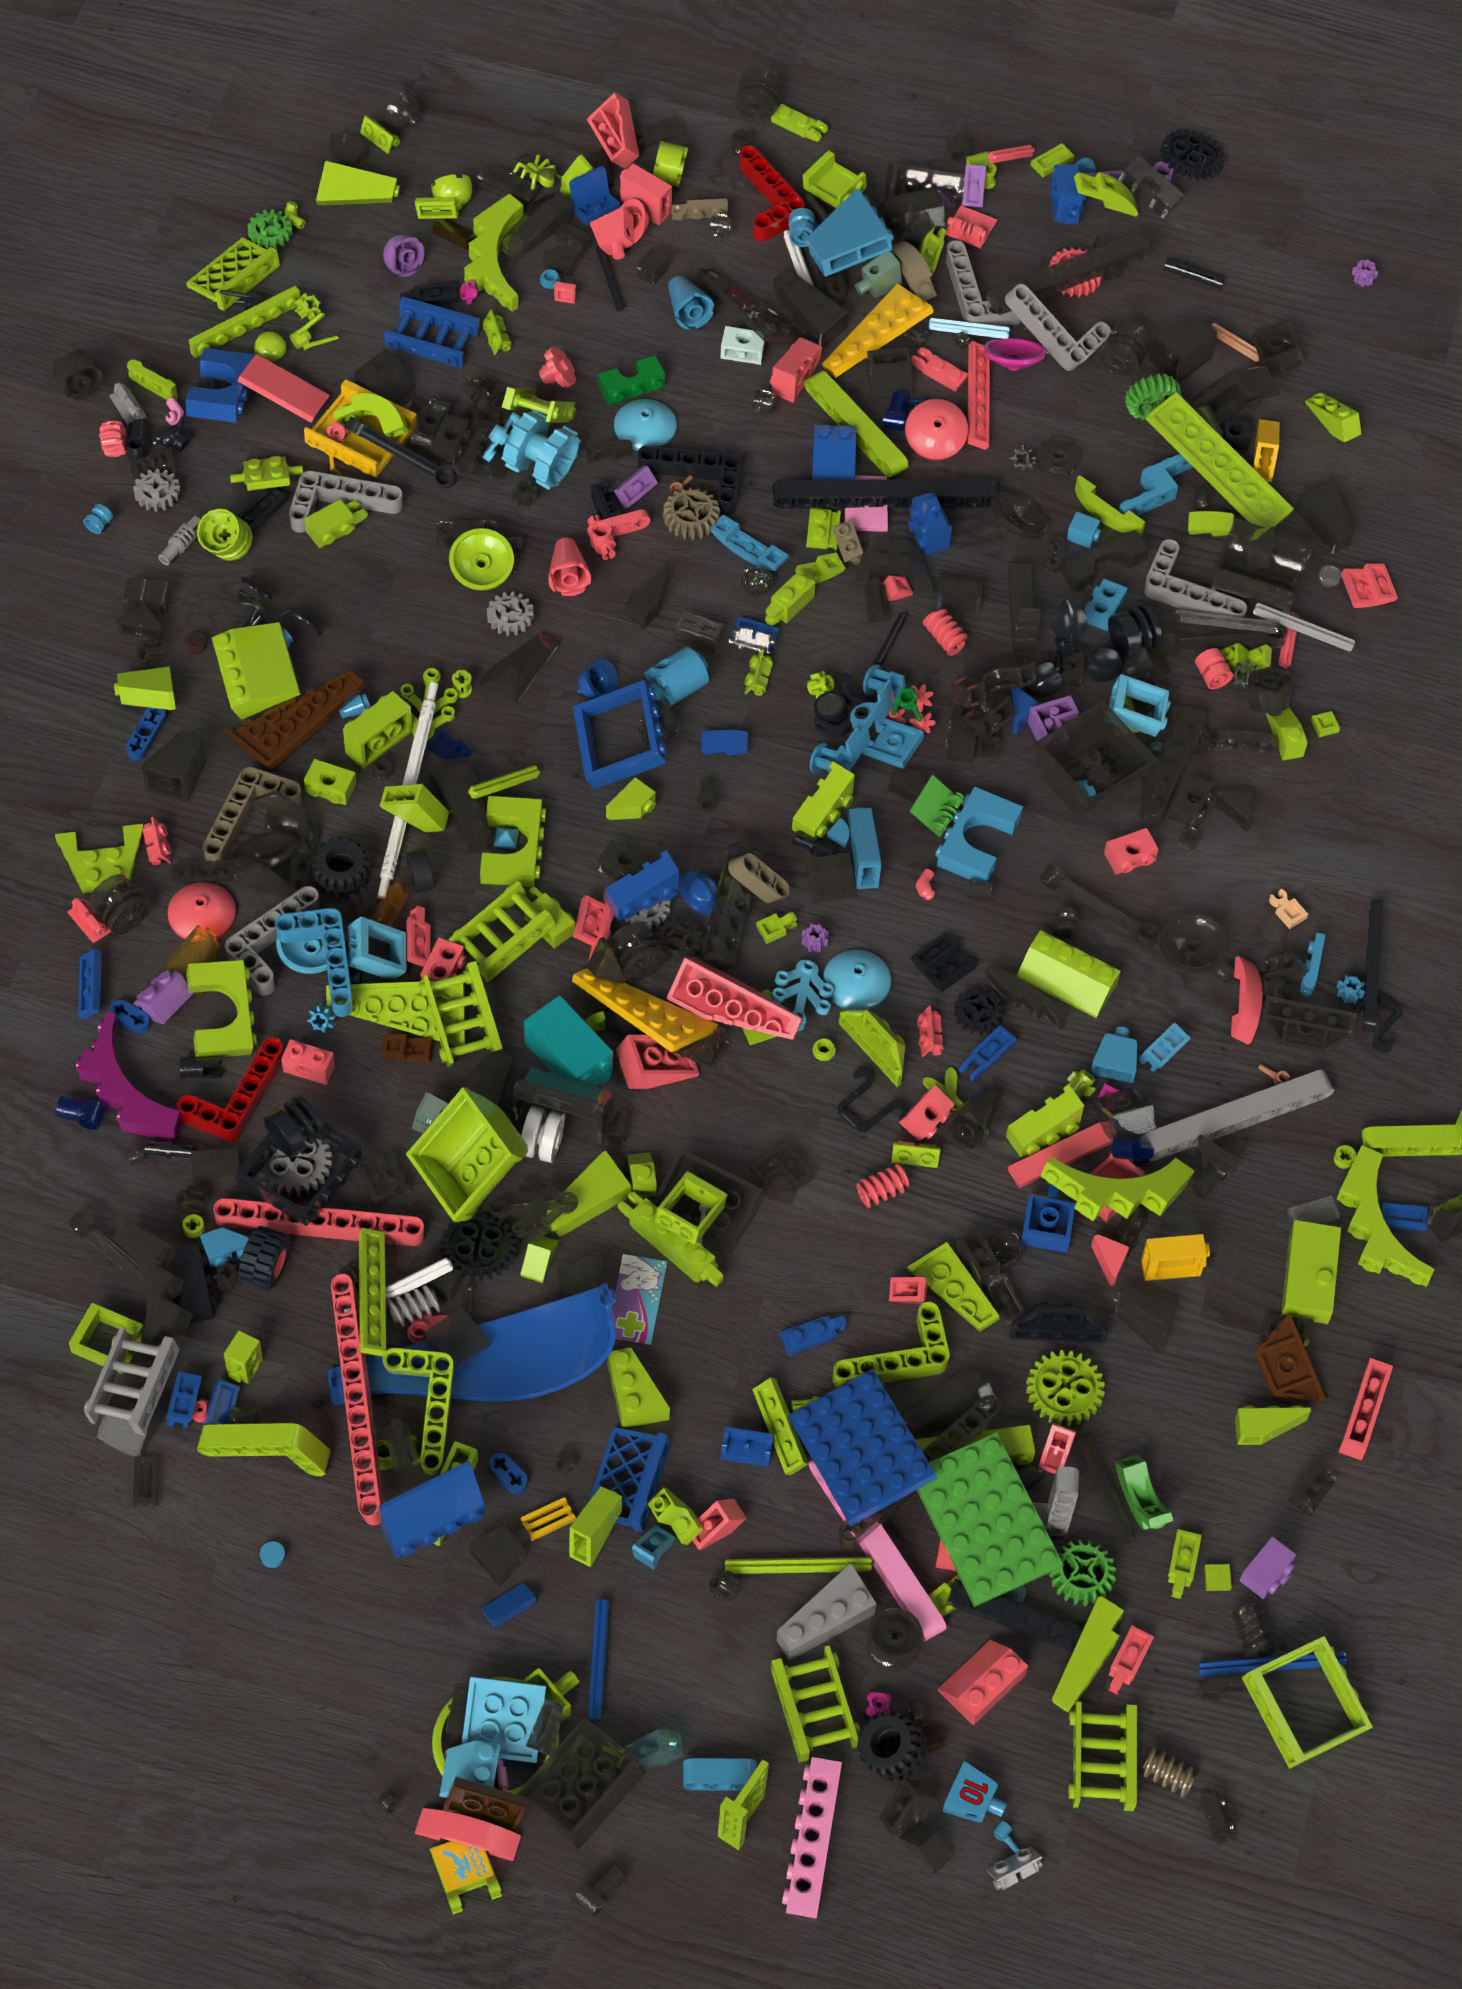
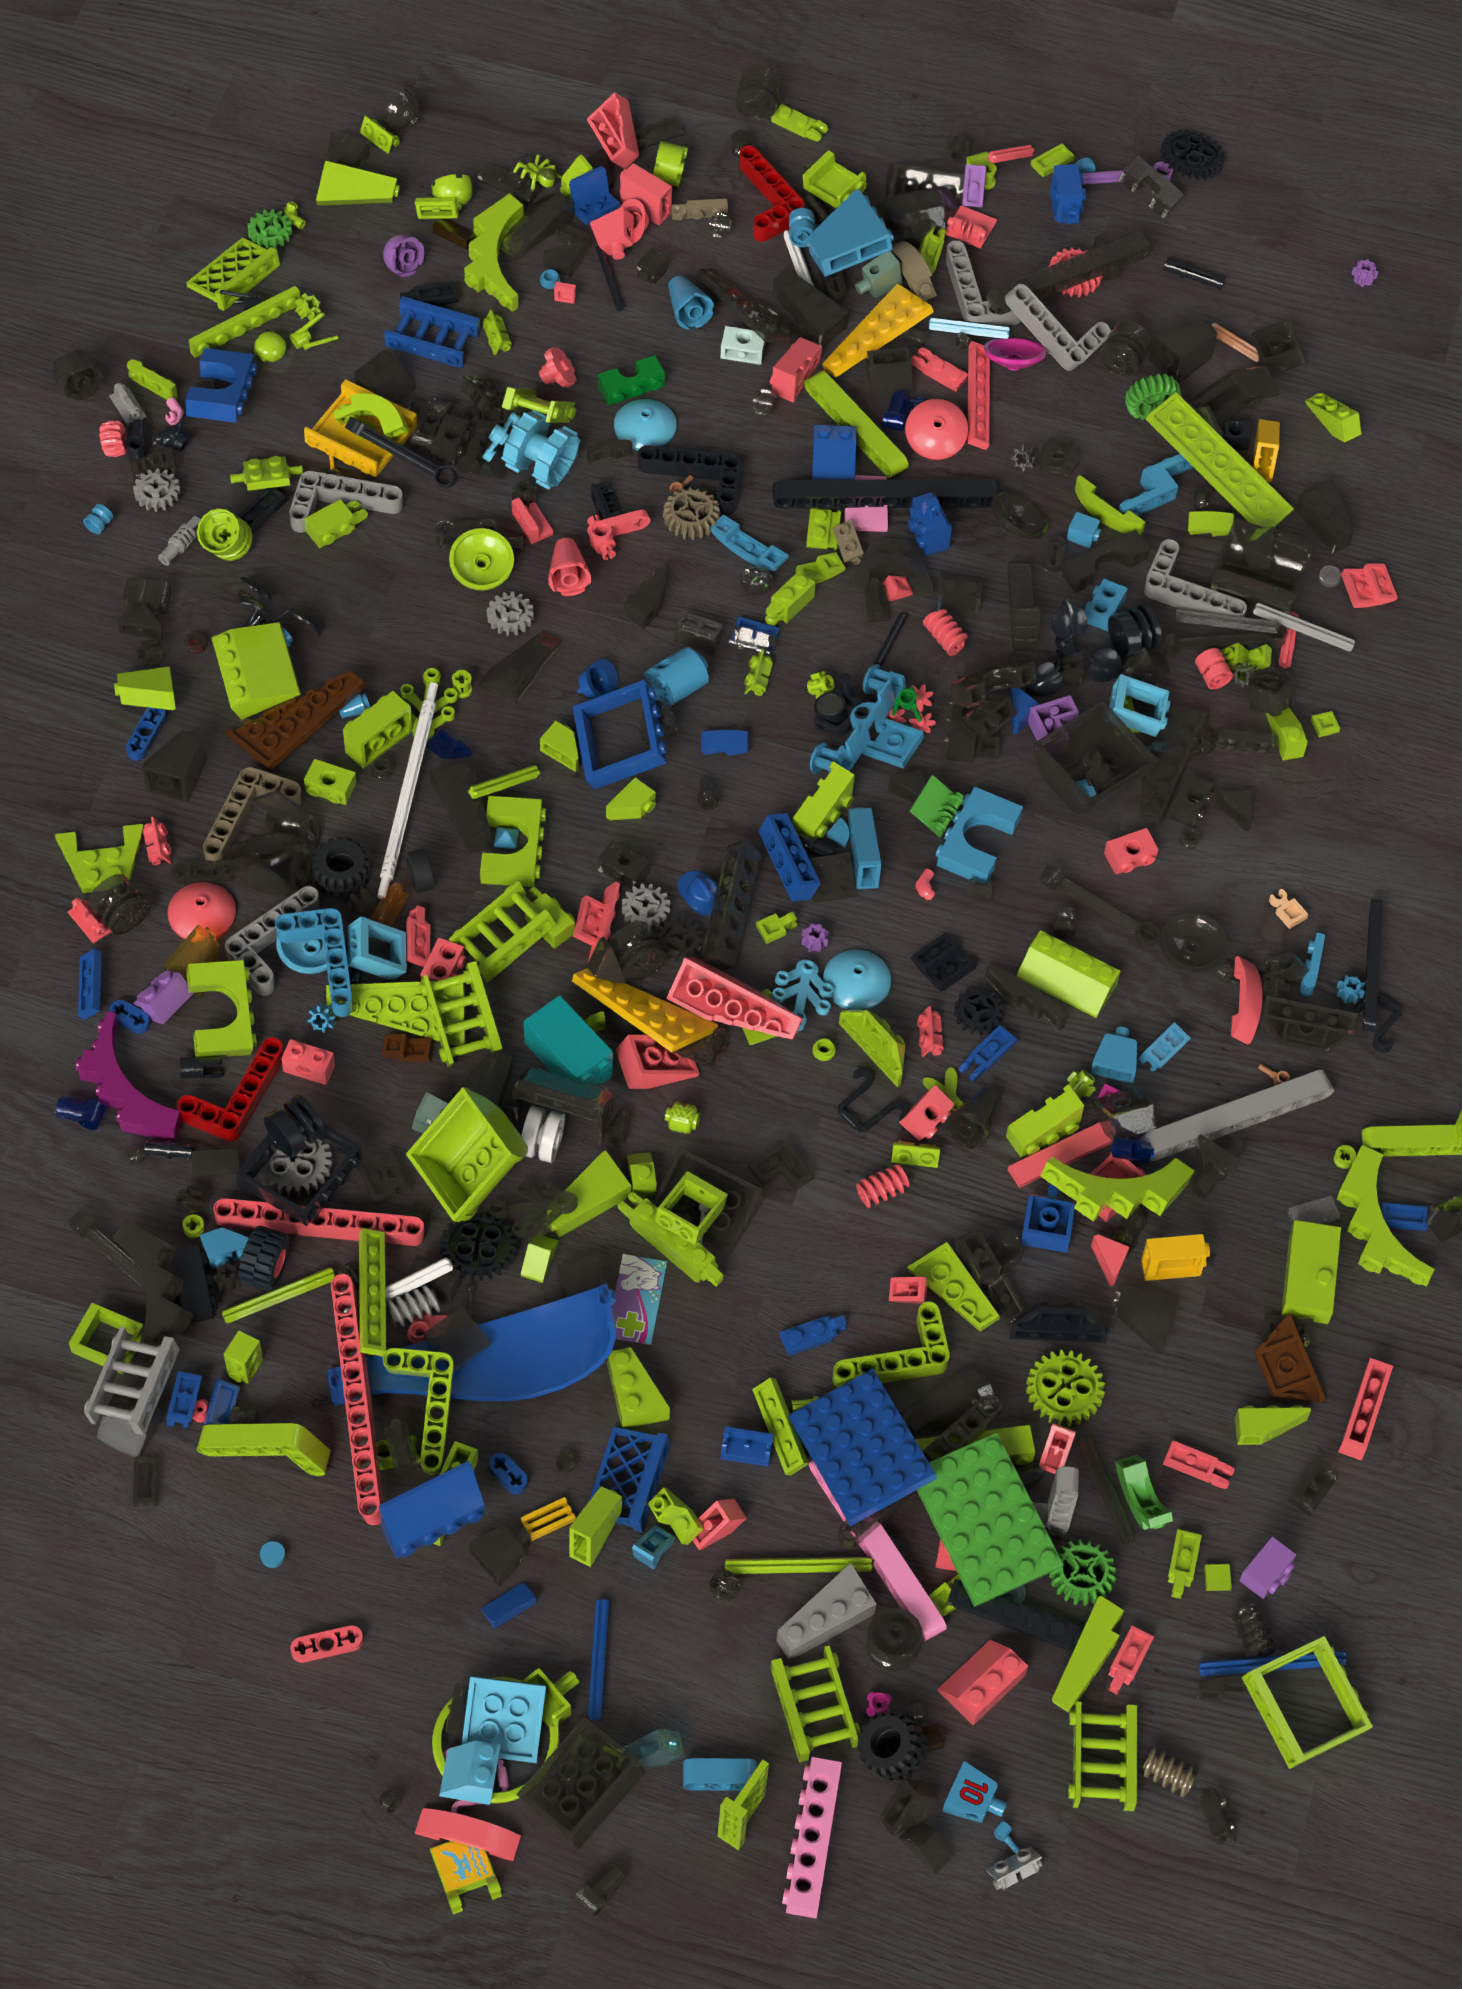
(278, 1295): none -> lime axle
(283, 388): coral tile -> none
(318, 1637): none -> coral beam
(336, 426): coral plate -> none
(416, 806): lime slope -> none
(468, 292): dark pink plate -> none
(485, 1803): dark brown tile -> none
(531, 521): none -> coral panel
(546, 1728): clear smoke slope -> none
(560, 745): none -> lime slope
(635, 486): medium lavender plate -> none
(644, 889): blue wedge -> none
(682, 1117): none -> lime head
(758, 878): dark tan beam -> none
(789, 857): none -> blue brick
(1110, 190): lime slope -> none
(1197, 1464): none -> coral hinge

